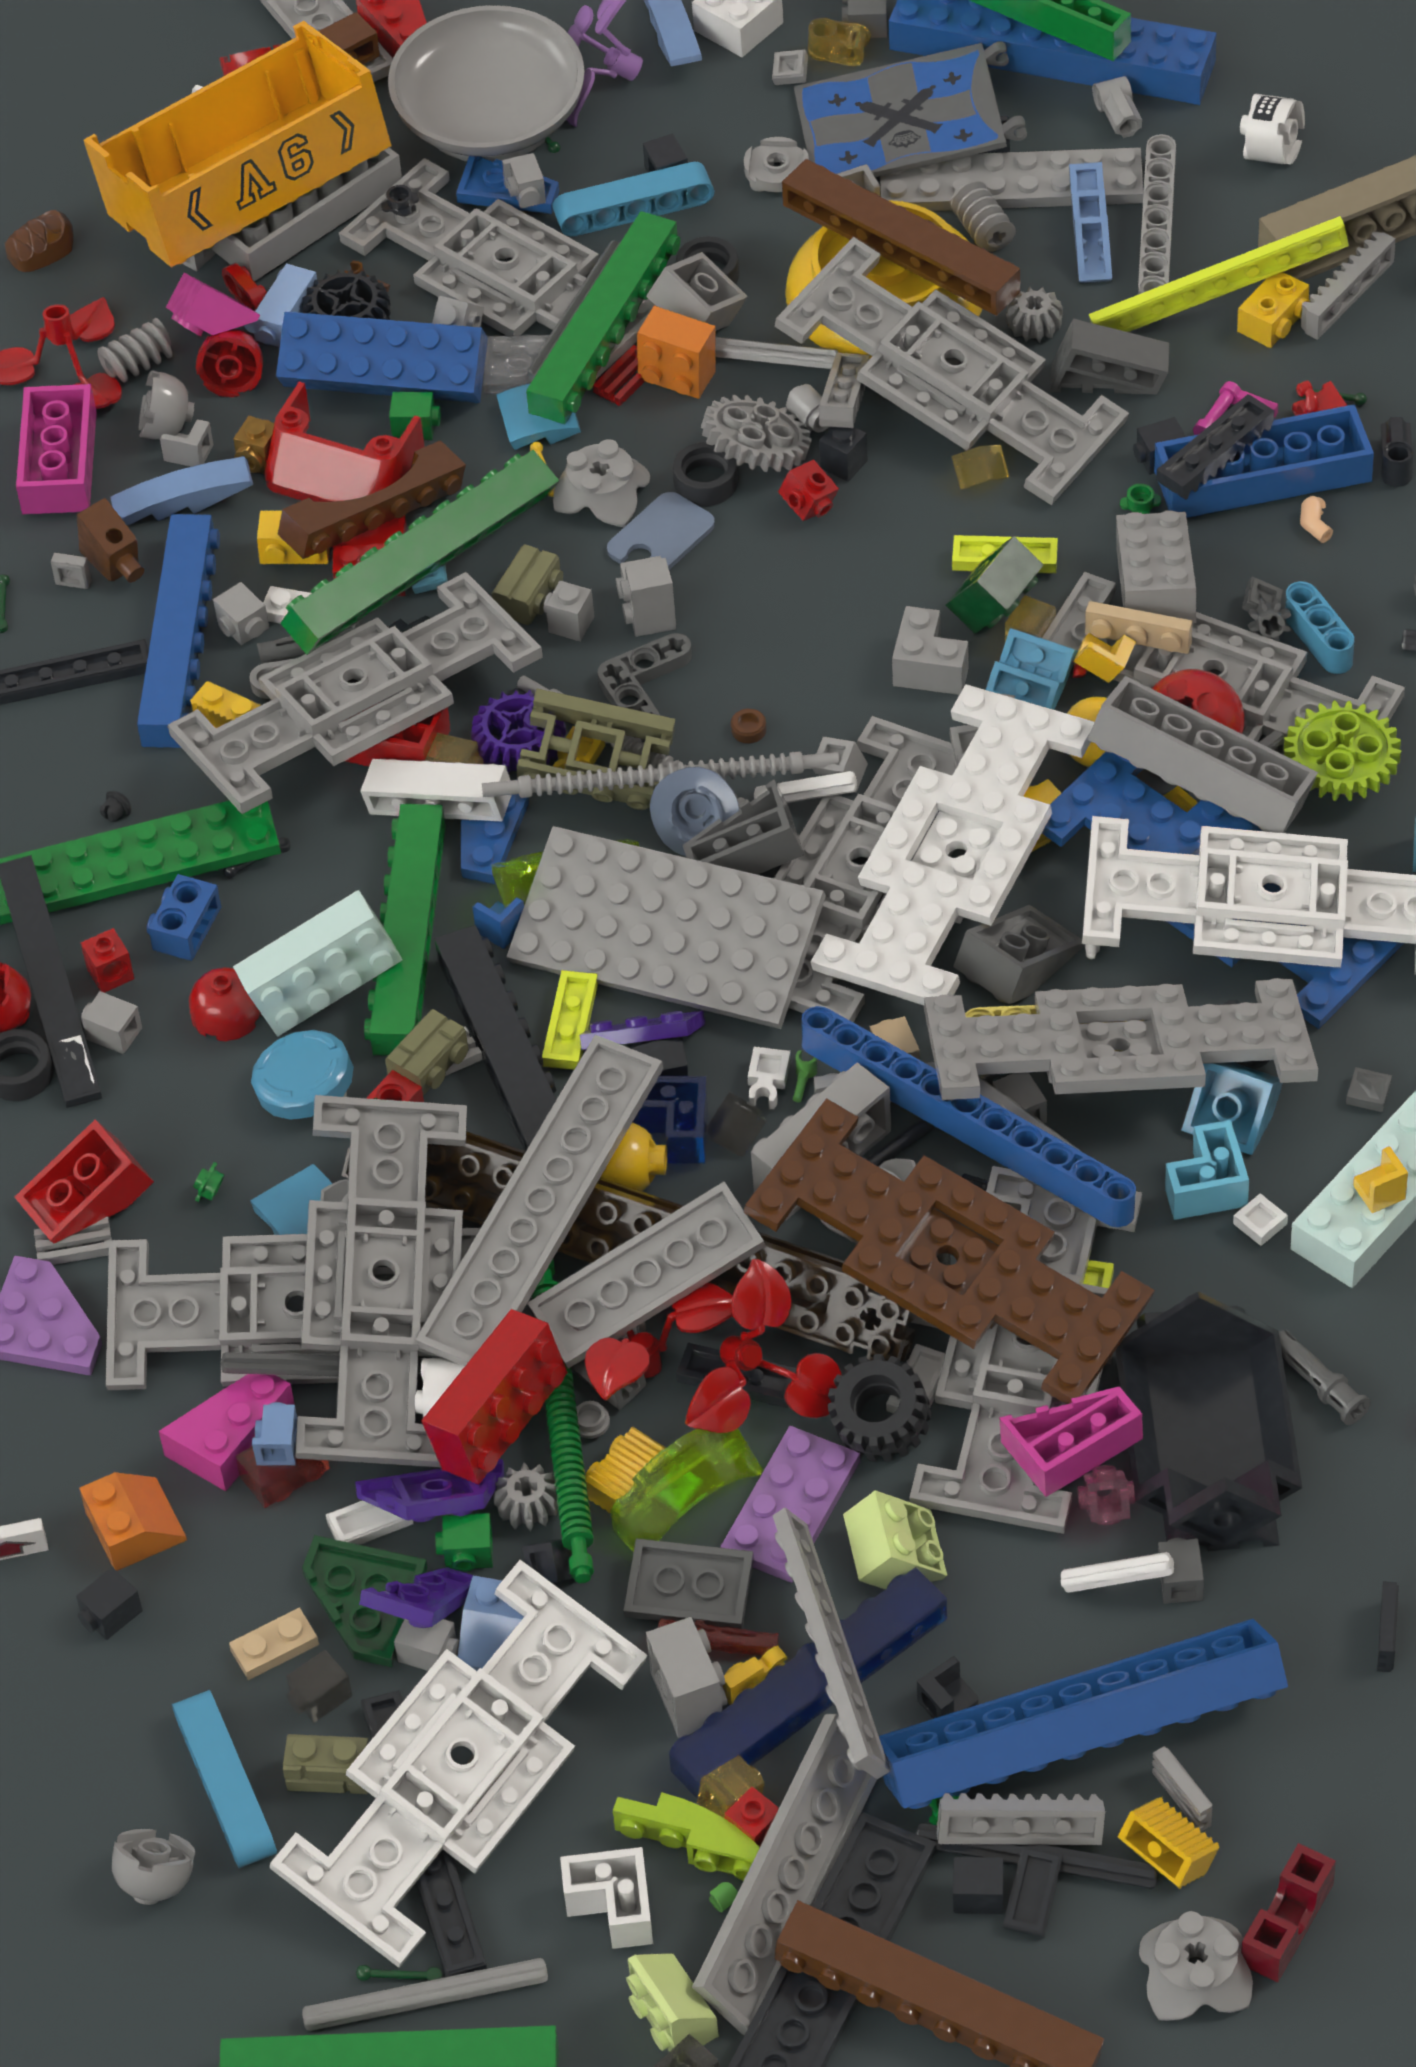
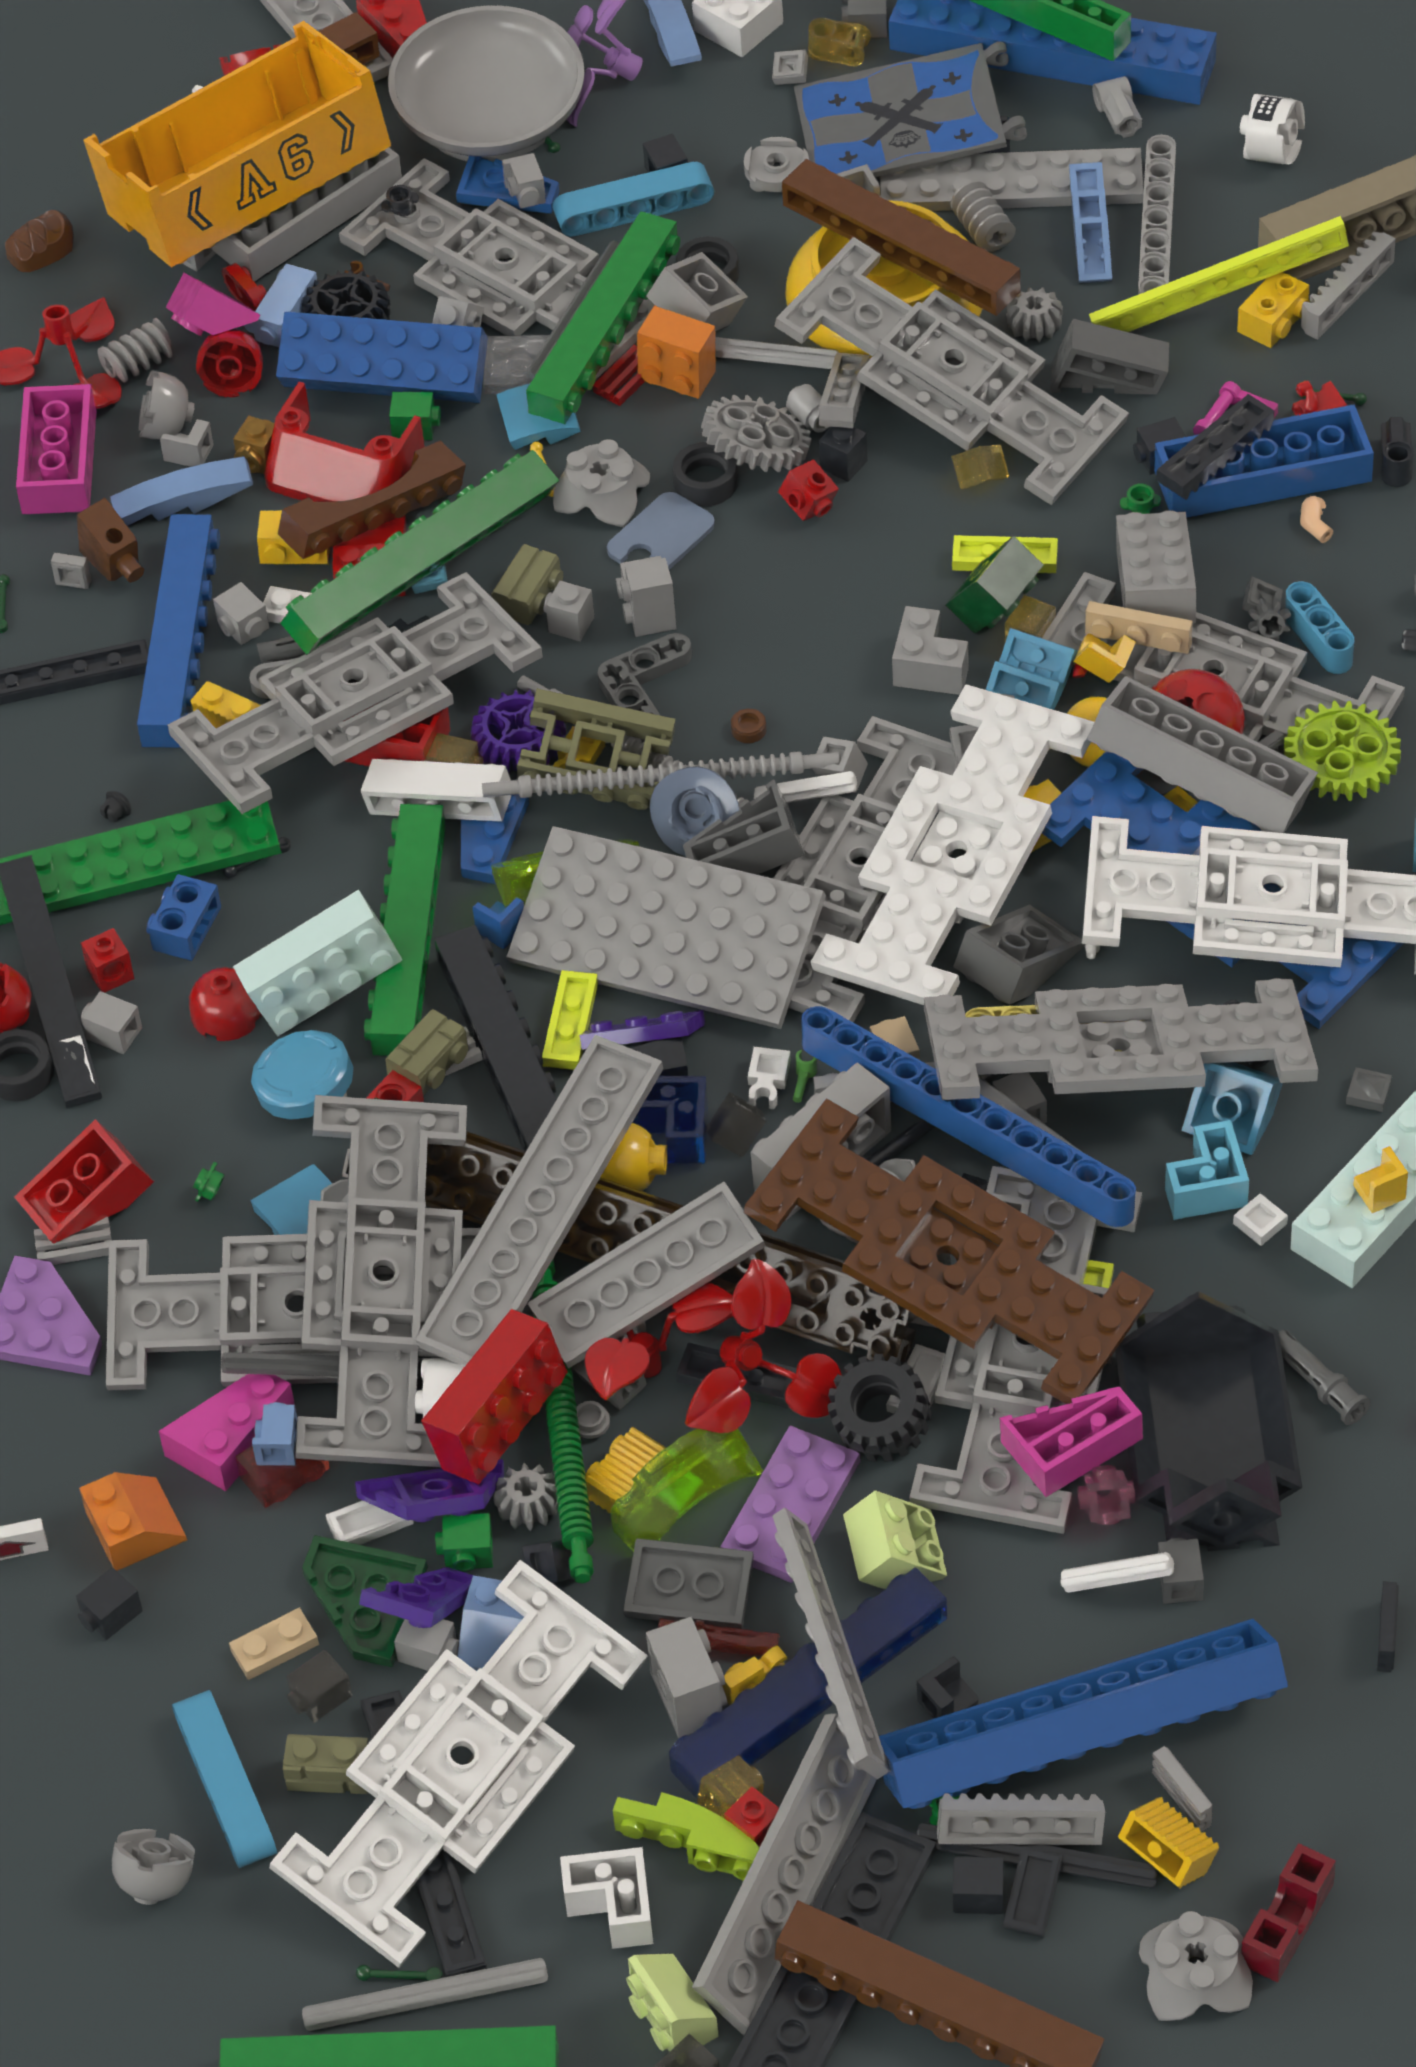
(723, 1896): bright green hand -> none

